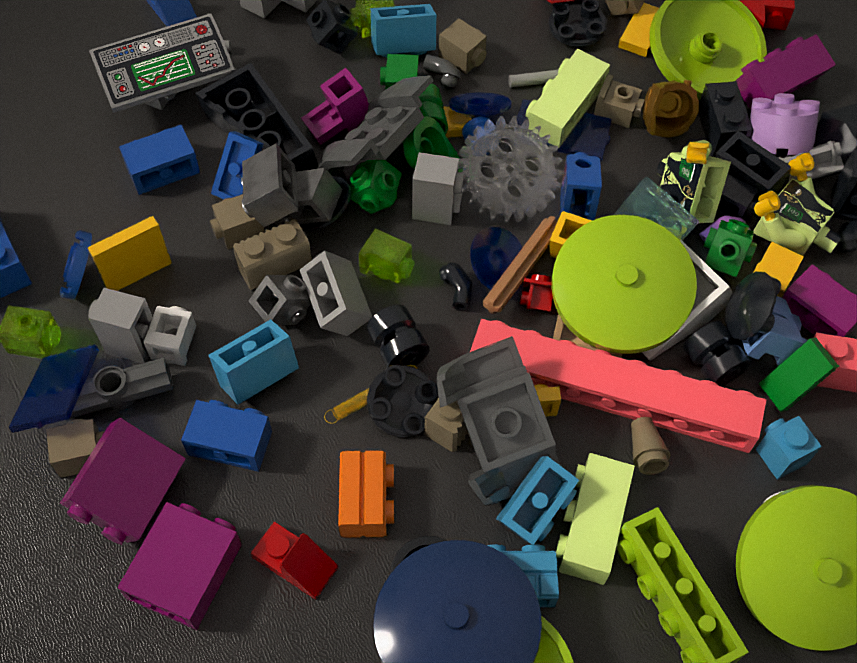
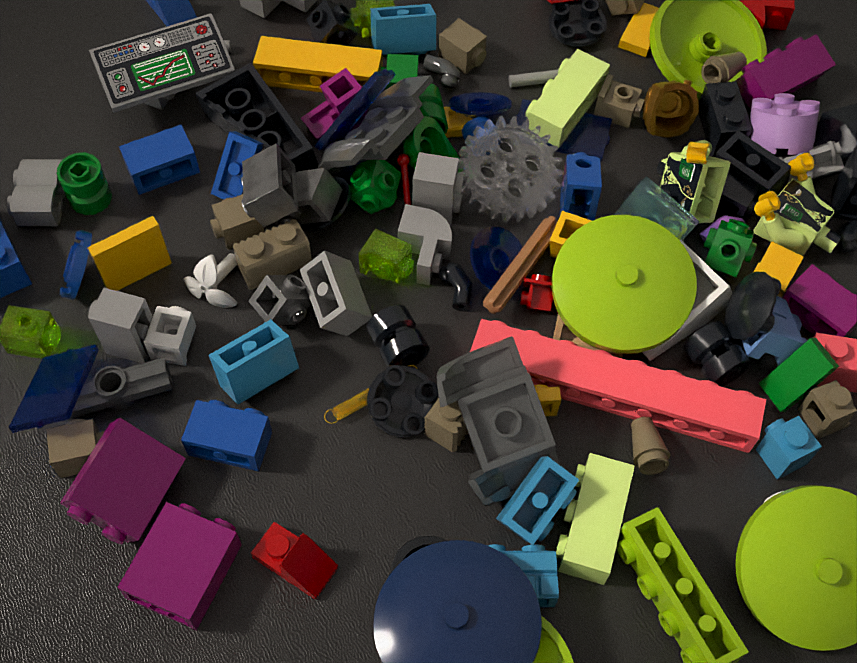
(37, 193): none -> light grey brick
(84, 183): none -> green wheel
(208, 277): none -> white plant
(310, 64): none -> yellow brick
(356, 108): none -> clear blue piece
(363, 494): orange brick -> none
(403, 160): none -> red hinge
(429, 237): none -> light grey brick
(723, 67): none -> dark tan cone
(834, 403): none -> dark tan brick

